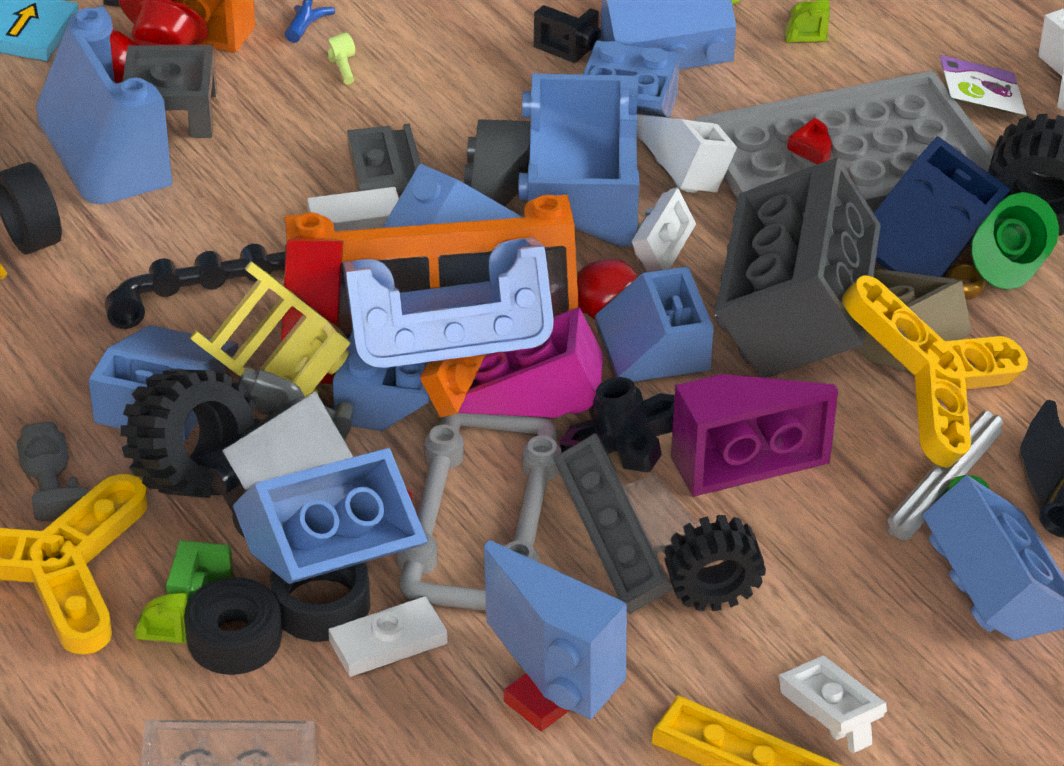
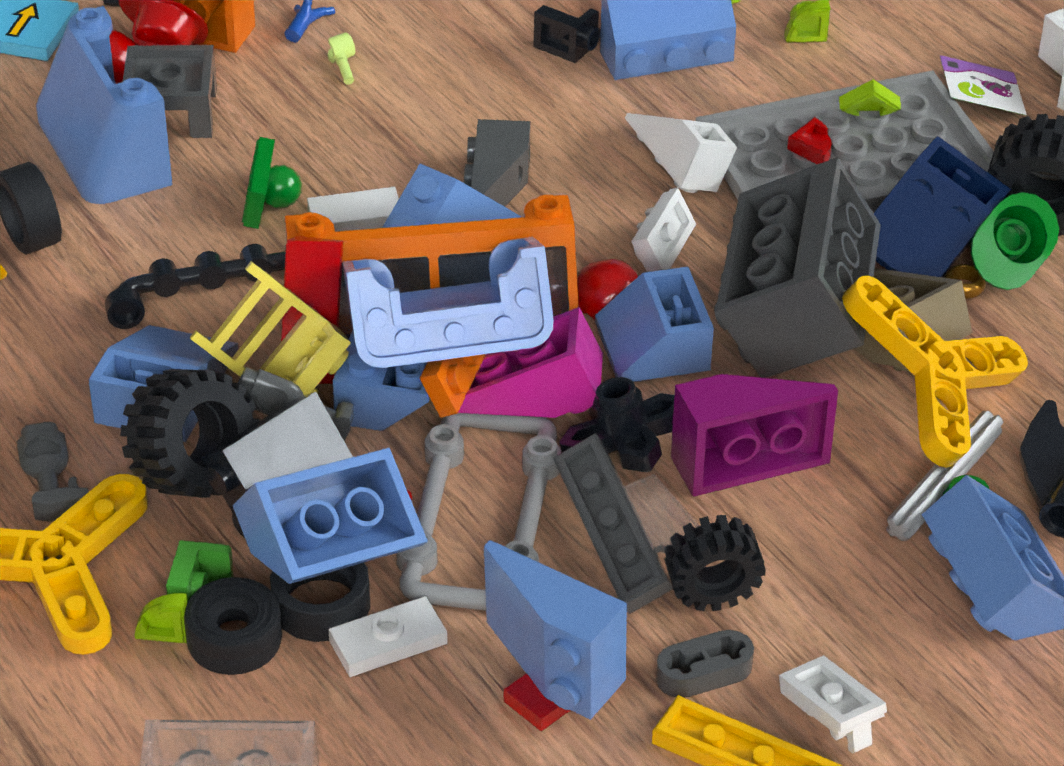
(274, 185): none -> green tile
(383, 157): dark grey plate -> none
(586, 150): medium blue windscreen -> none
(655, 70): medium blue slope -> none
(704, 663): none -> dark grey beam
(870, 97): none -> lime tile

